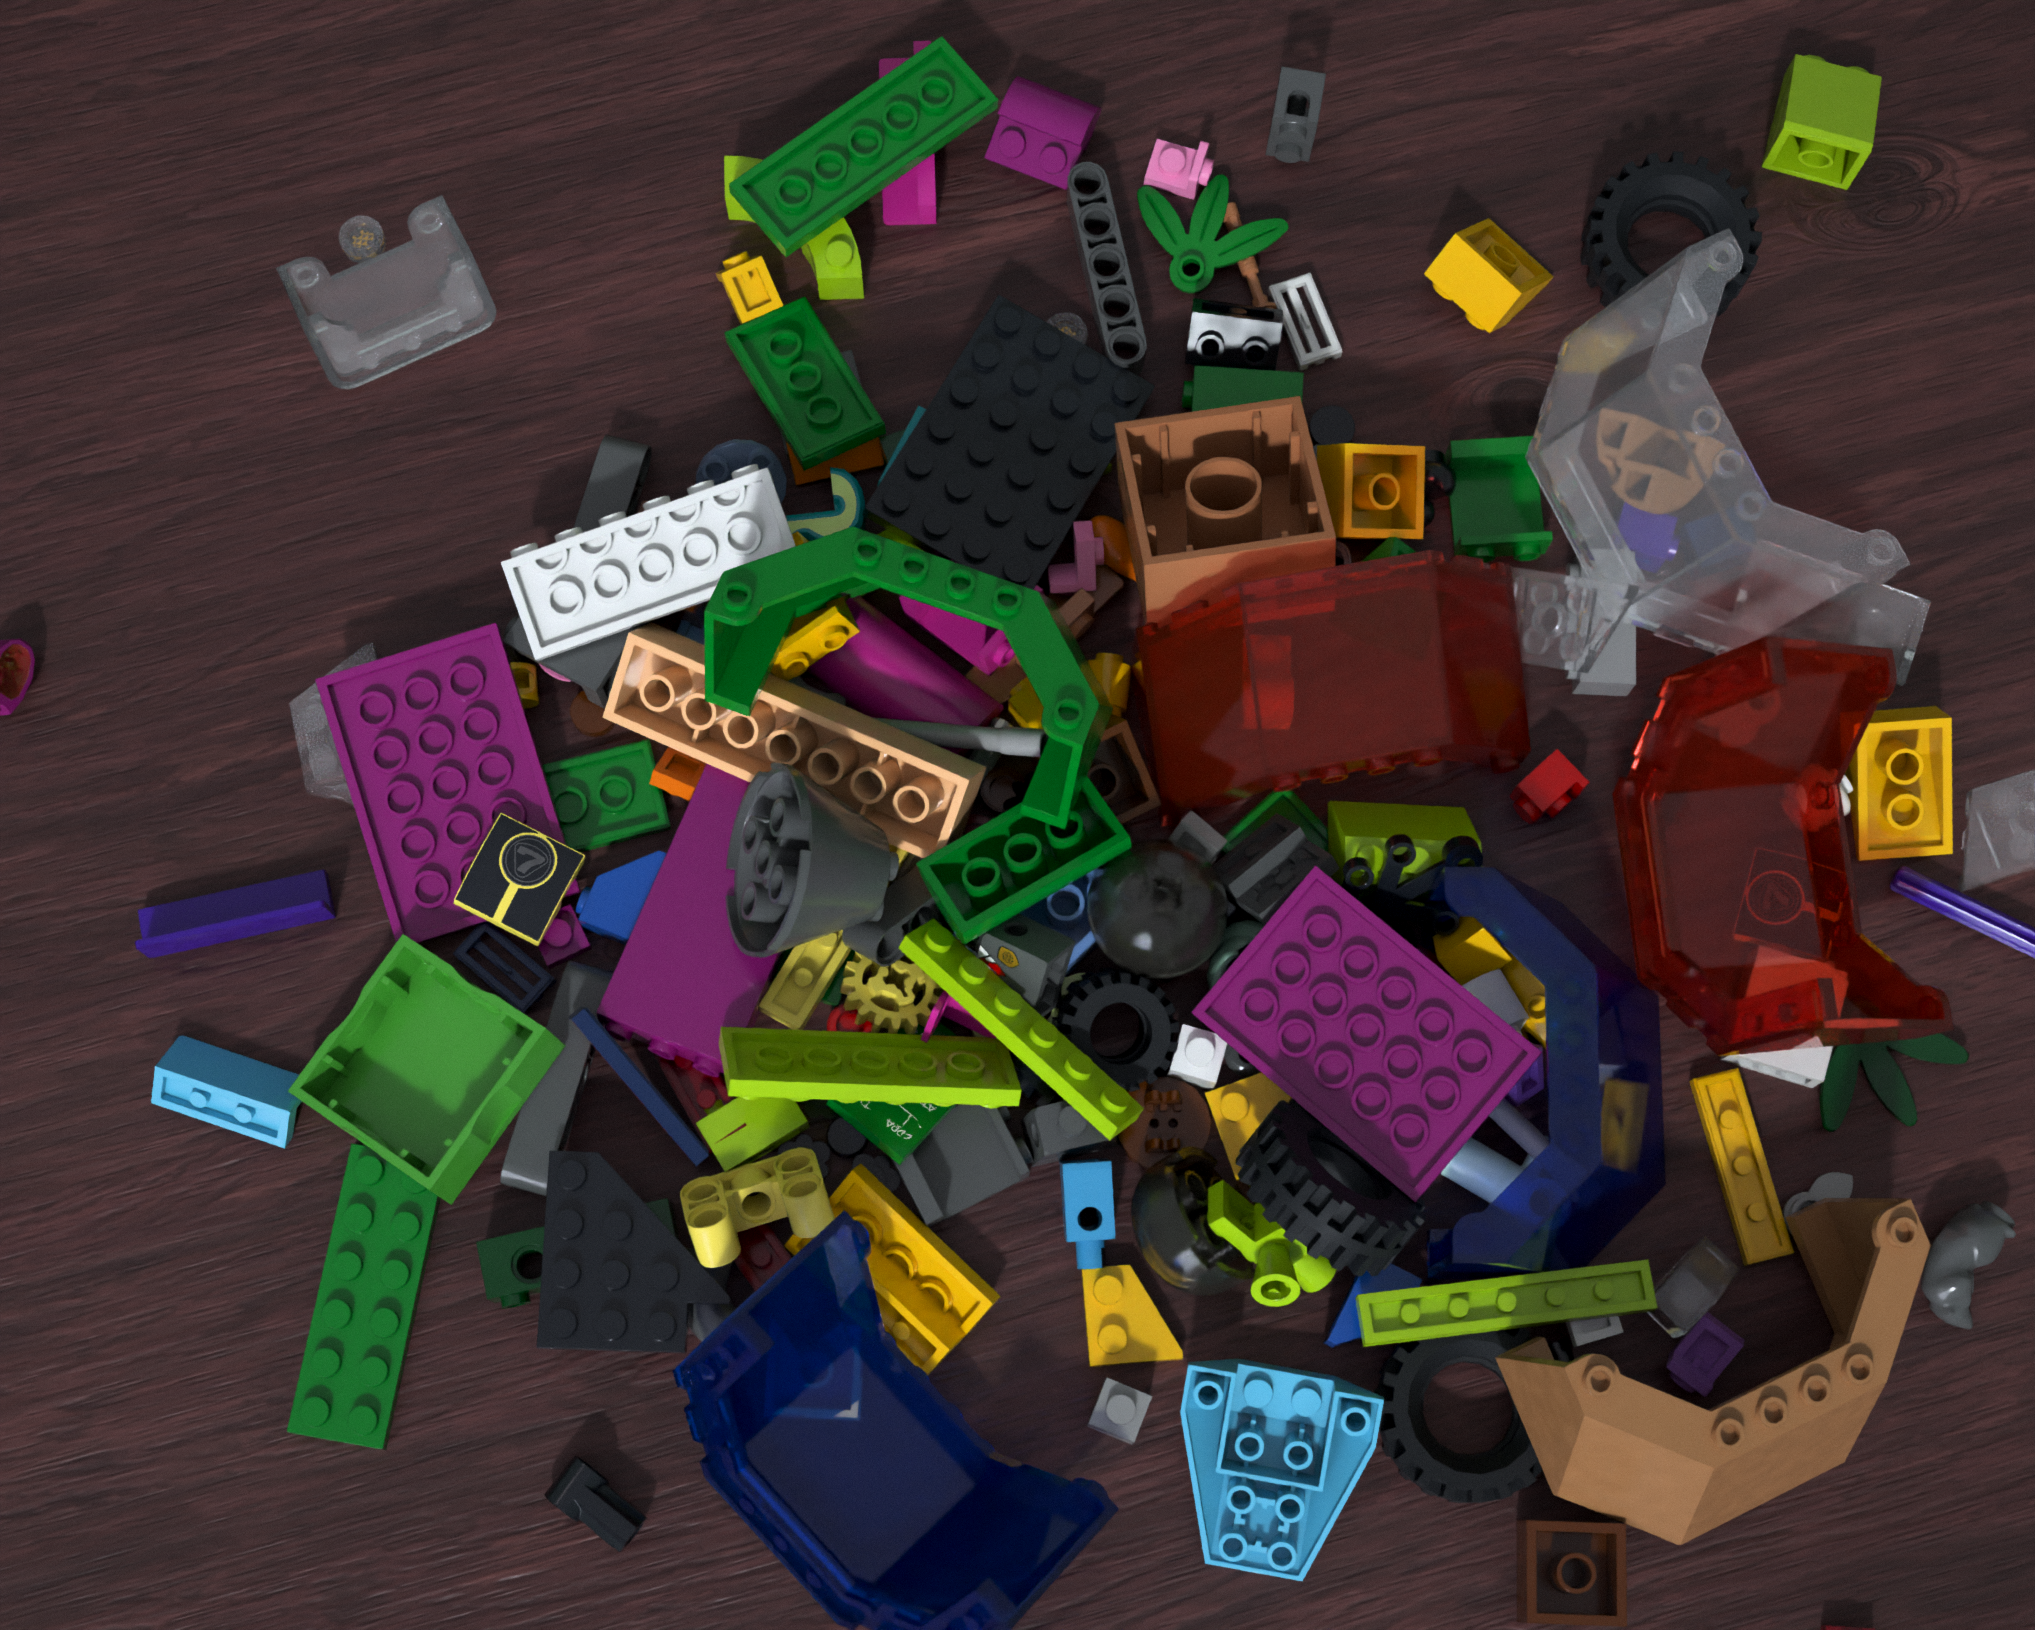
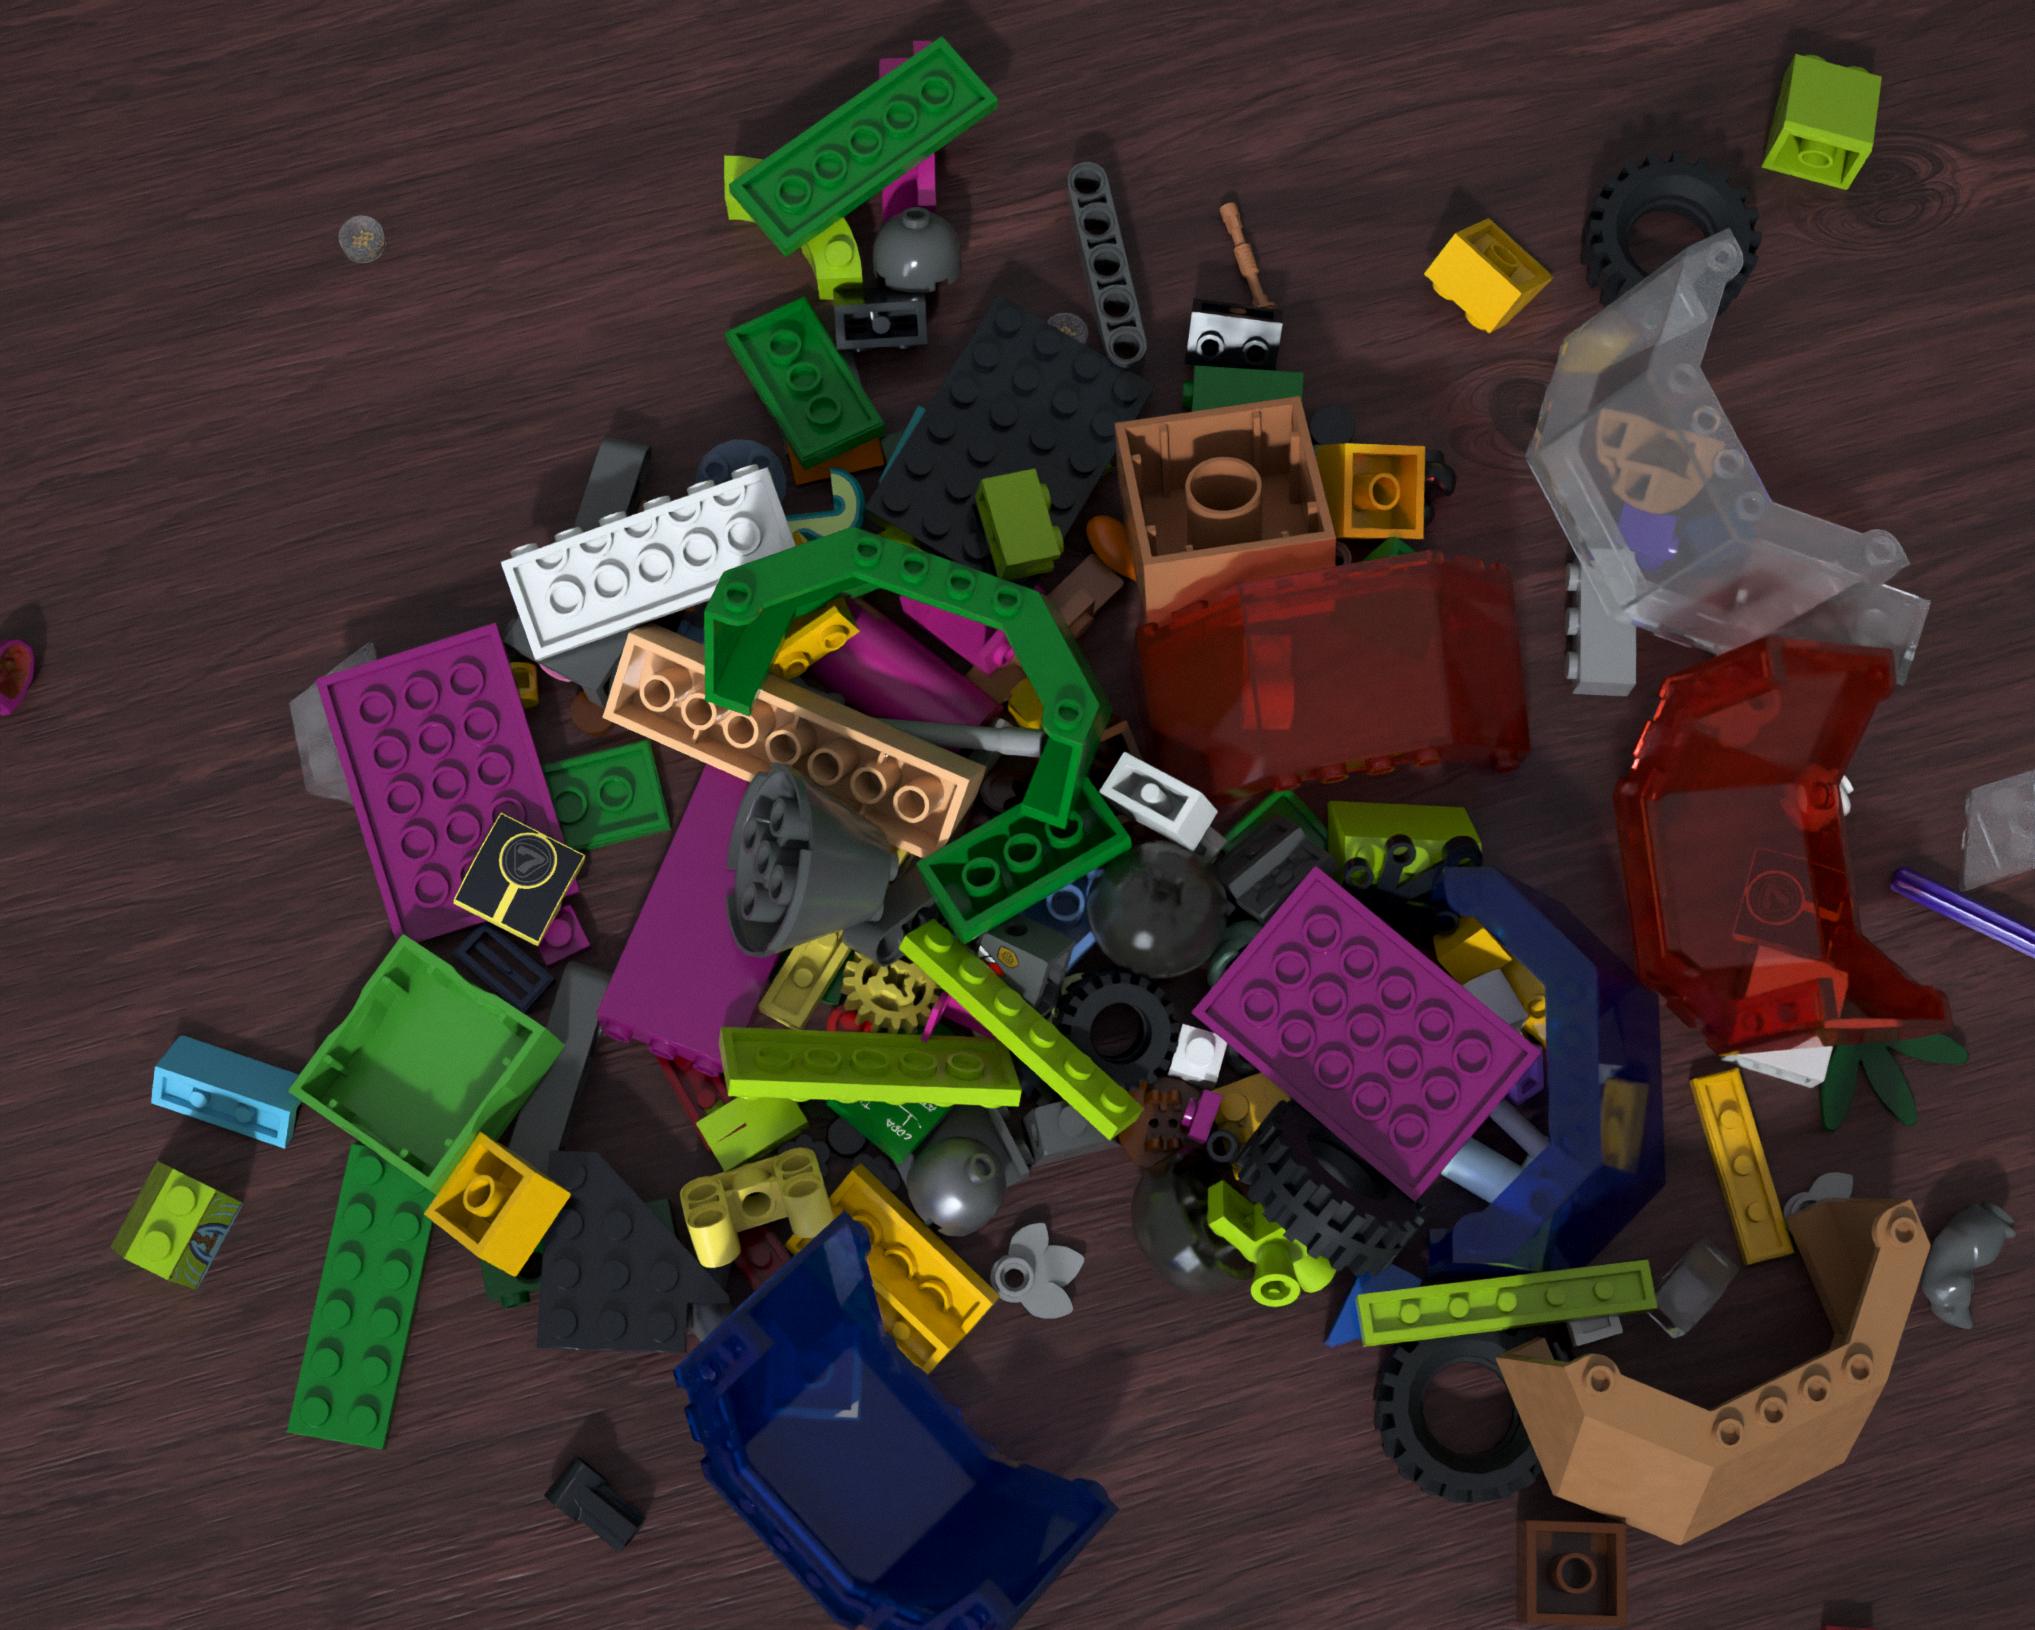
(176, 1226): none -> lime slope
(235, 914): dark purple panel -> none
(392, 304): clear windscreen -> none
(497, 1204): none -> yellow brick
(618, 898): blue slope -> none
(639, 1085): dark blue tile -> none
(677, 773): orange plate -> none
(749, 286): yellow bracket -> none
(879, 319): none -> black brick
(916, 251): none -> dark grey cylinder
(957, 1184): none -> flat silver cylinder
(1018, 524): none -> lime brick
(1041, 131): magenta brick -> none
(1044, 1272): none -> light grey plate
(1082, 1186): dark azure torso -> none
(1088, 553): bright pink bracket -> none
(1113, 678): yellow brick -> none
(1119, 1411): light grey brick -> none
(1123, 1320): yellow wing -> none
(1158, 801): none -> white brick
(1178, 168): bright pink bracket -> none
(1200, 1116): none -> magenta plate
(1205, 224): green plant -> none
(1237, 1136): none -> black cone
(1272, 1460): medium azure wedge -> none
(1293, 124): dark grey brick -> none
(1316, 354): white tile -> none
(1495, 500): green panel -> none
(1547, 788): red brick -> none
(1566, 617): clear wing -> none
(1703, 1355): medium lavender bracket -> none
(1903, 785): yellow slope -> none

